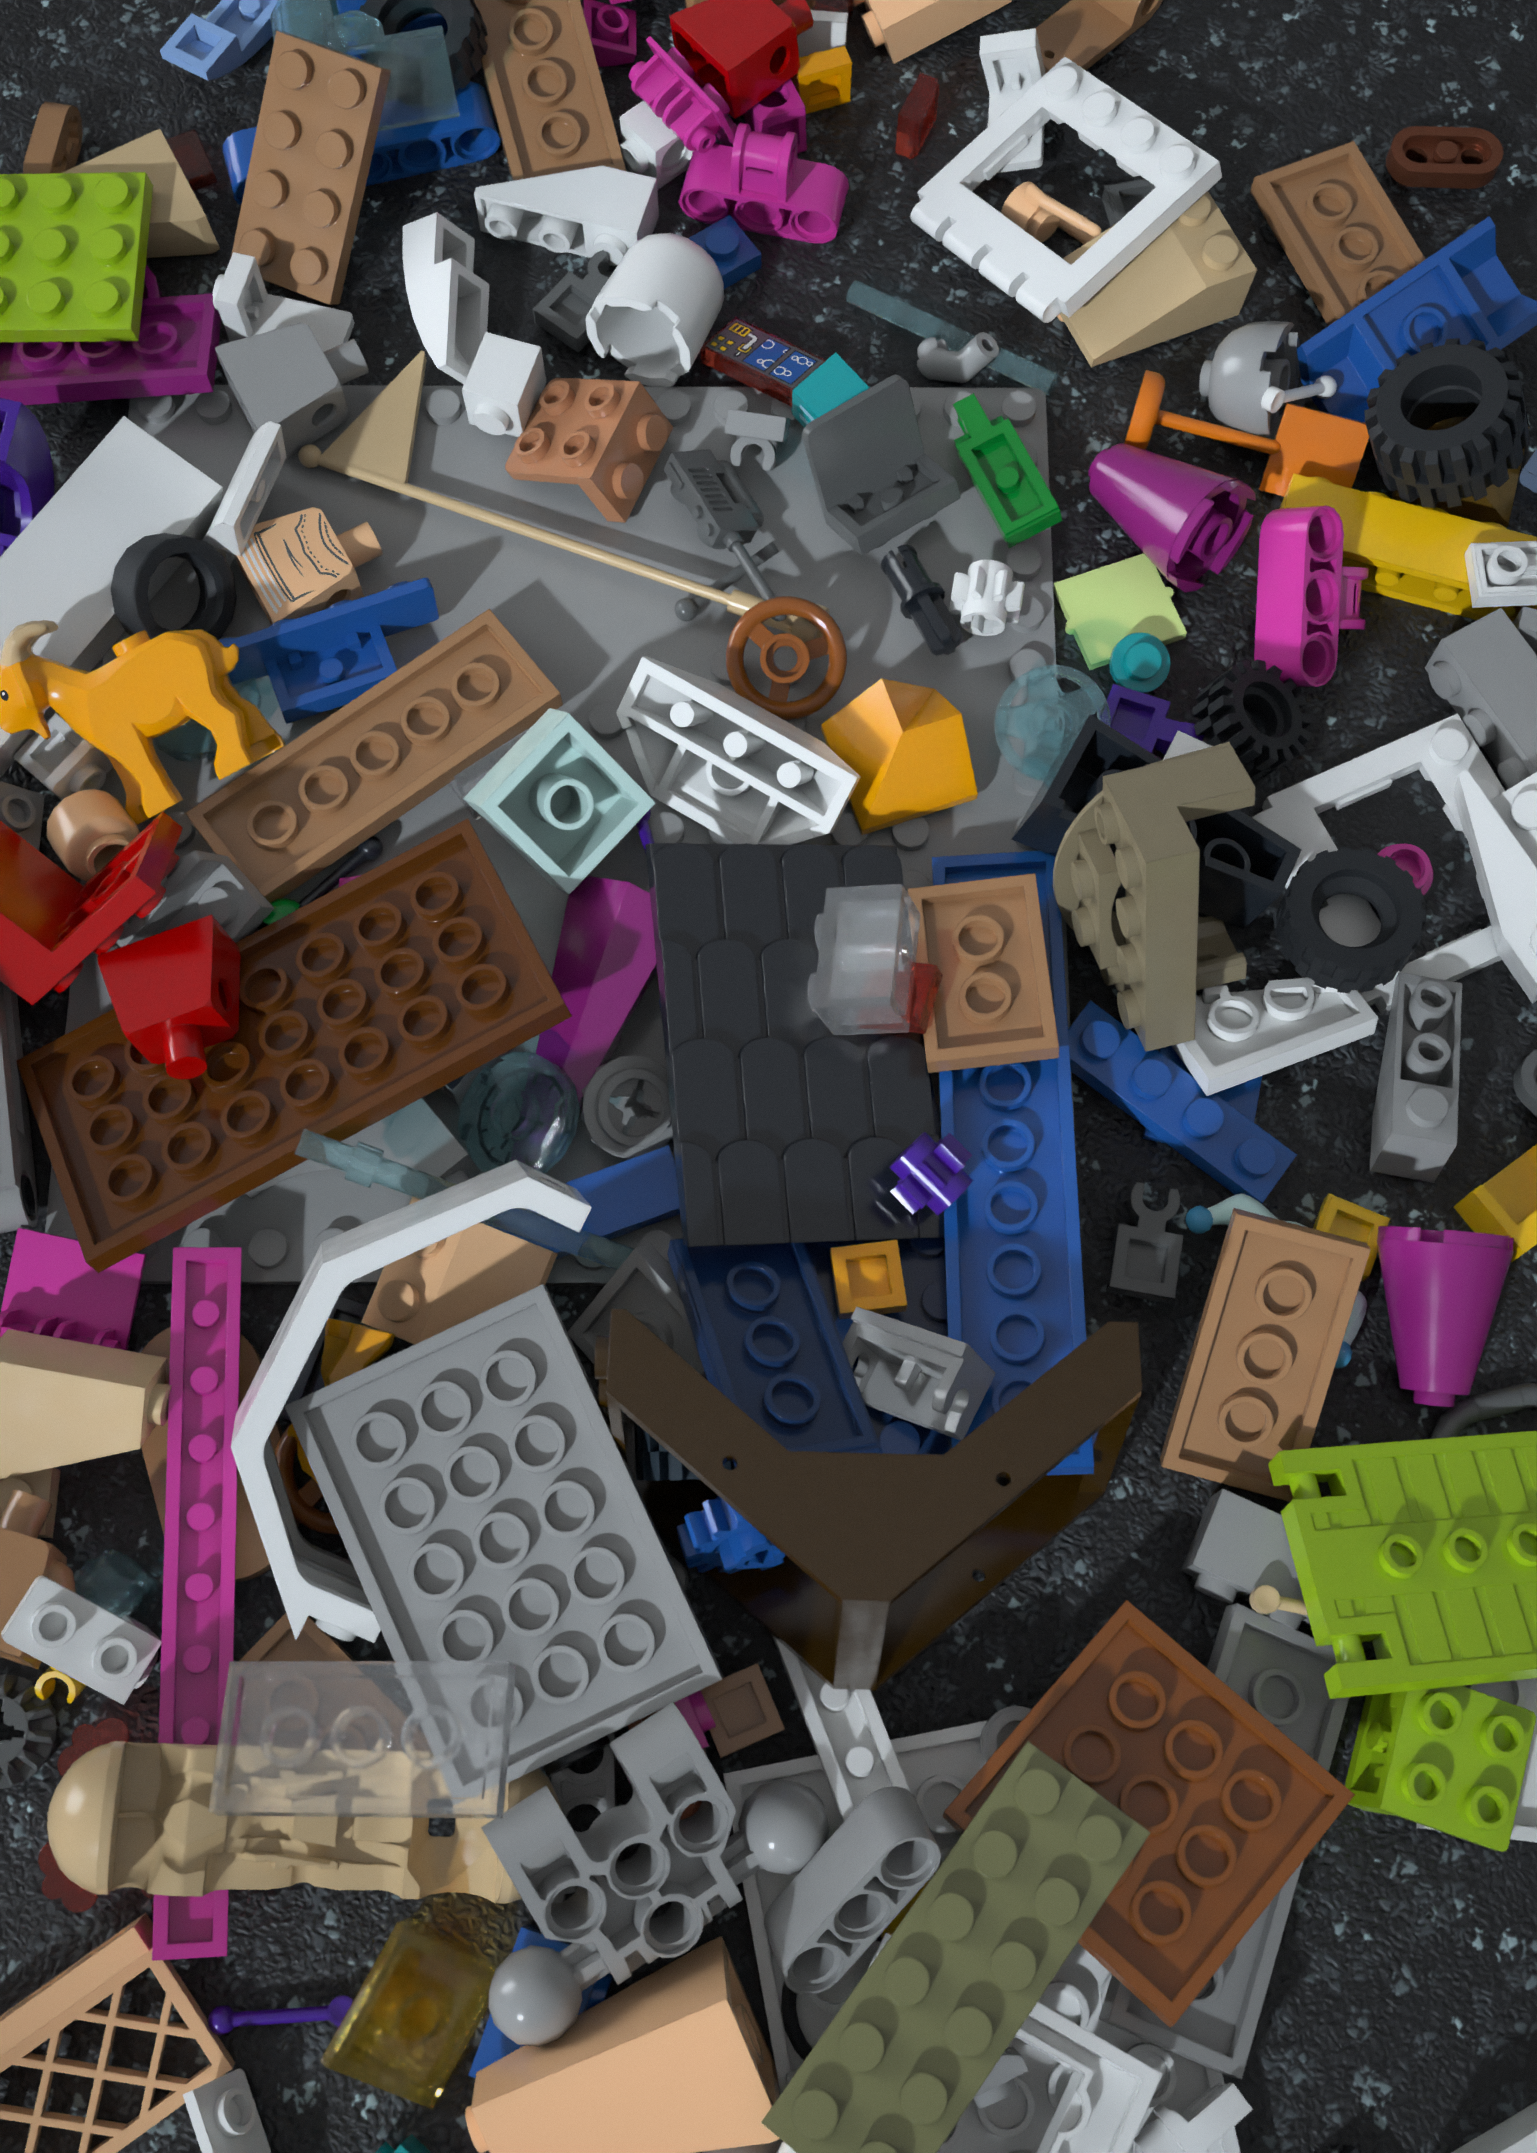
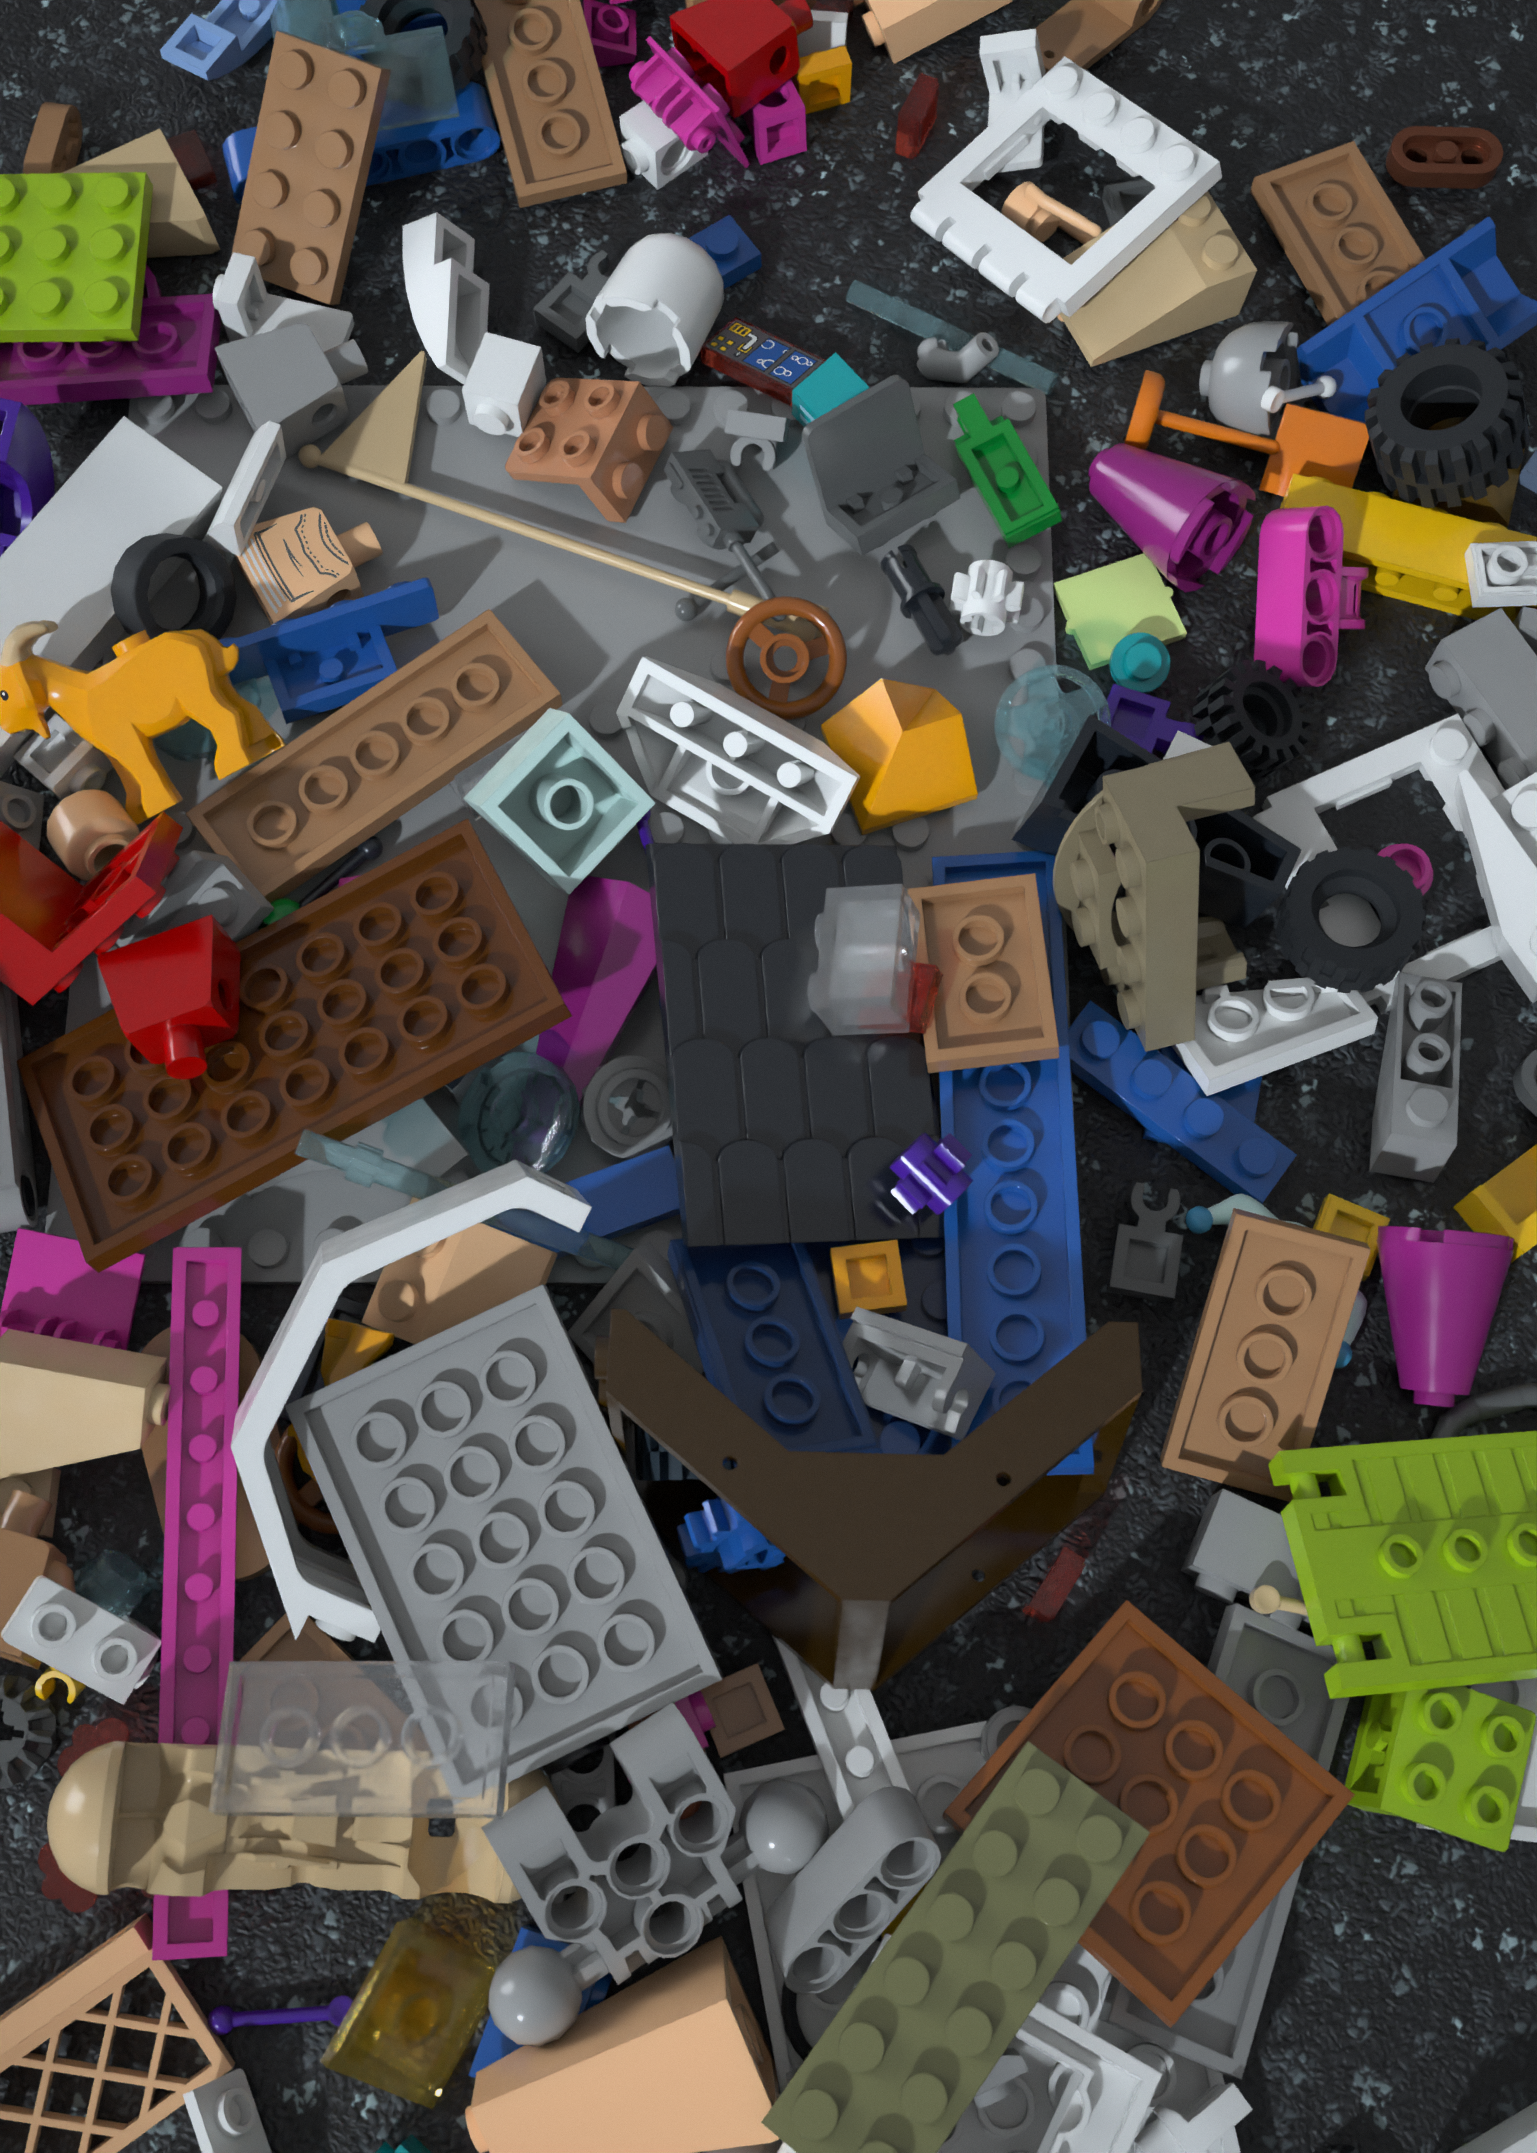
(572, 211): white slope -> none
(765, 188): dark pink piece -> none
(1054, 1585): none -> clear red tile

